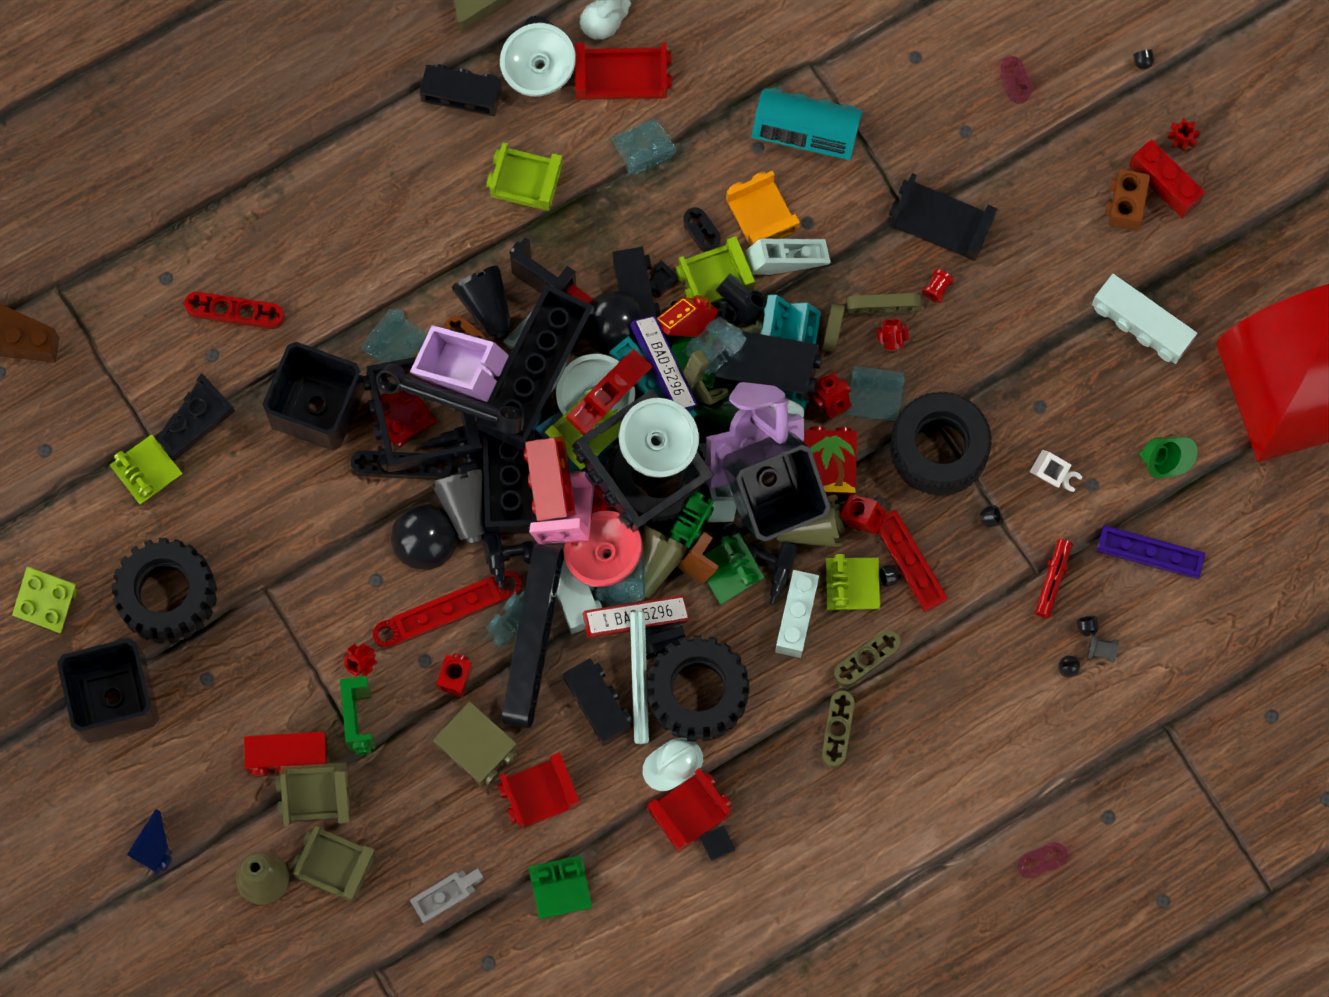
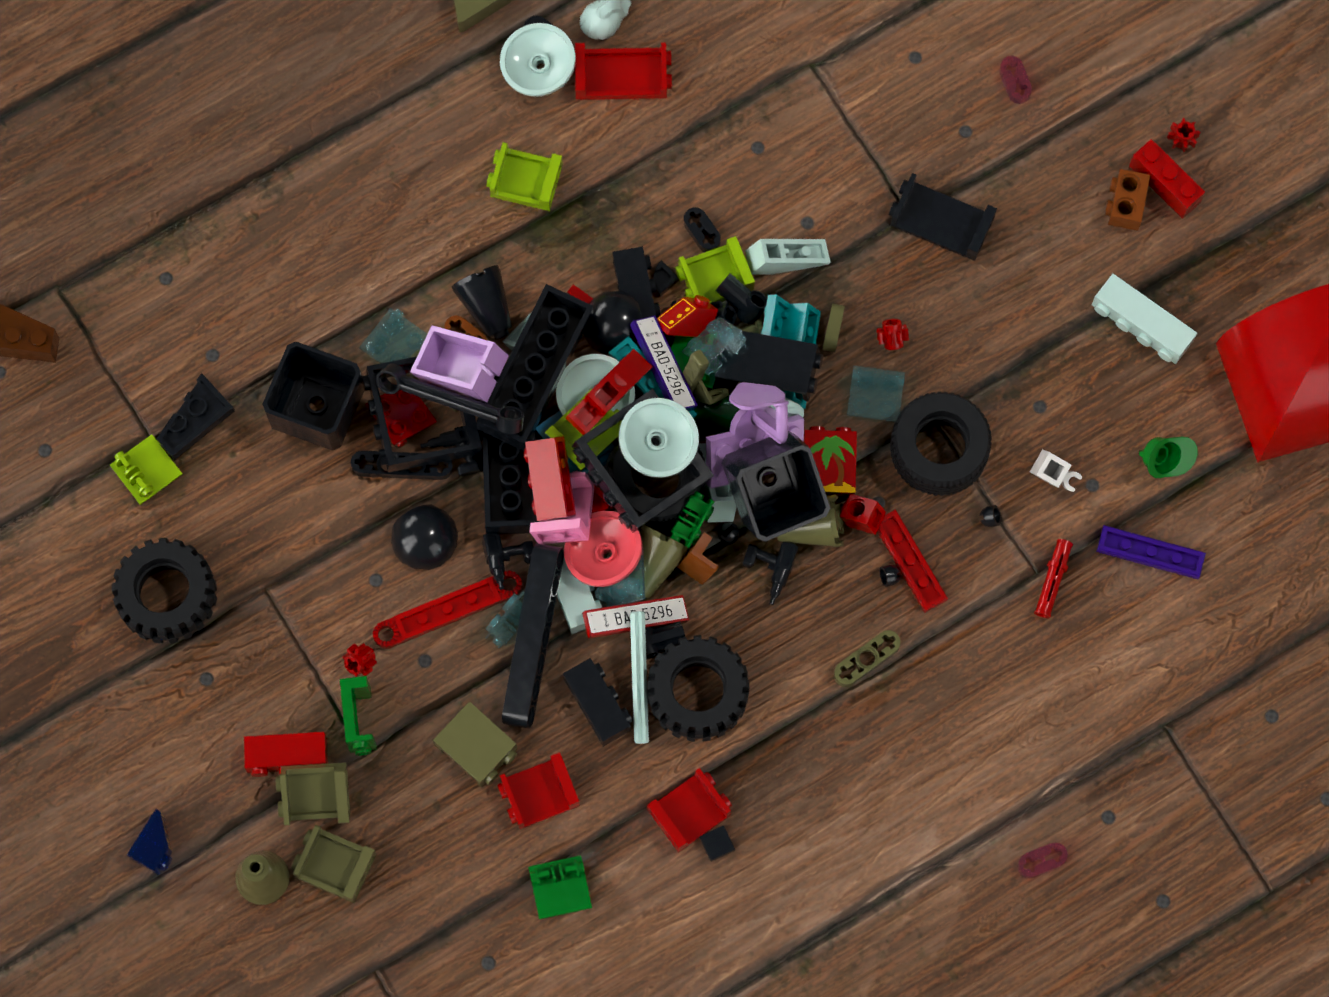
(44, 599): lime hinge -> none
(95, 672): black plate -> none
(233, 314): red beam -> none
(445, 894): light grey hinge -> none
(454, 686): red brick -> none
(460, 89): black brick -> none
(464, 503): dark grey cone -> none
(535, 274): black panel -> none
(644, 145): clear light blue hinge -> none
(672, 764): light aqua piece -> none
(736, 568): green hinge -> none
(761, 209): light orange panel -> none
(797, 614): light aqua brick -> none
(806, 123): teal brick -> none
(832, 395): red brick -> none
(833, 709): olive beam -> none
(852, 583): lime hinge -> none
(883, 304): olive beam -> none
(938, 286): red bush -> none
(1069, 671): black hinge -> none
(1088, 625): black hinge -> none
(1102, 648): dark grey bush -> none
(1144, 59): black hinge -> none

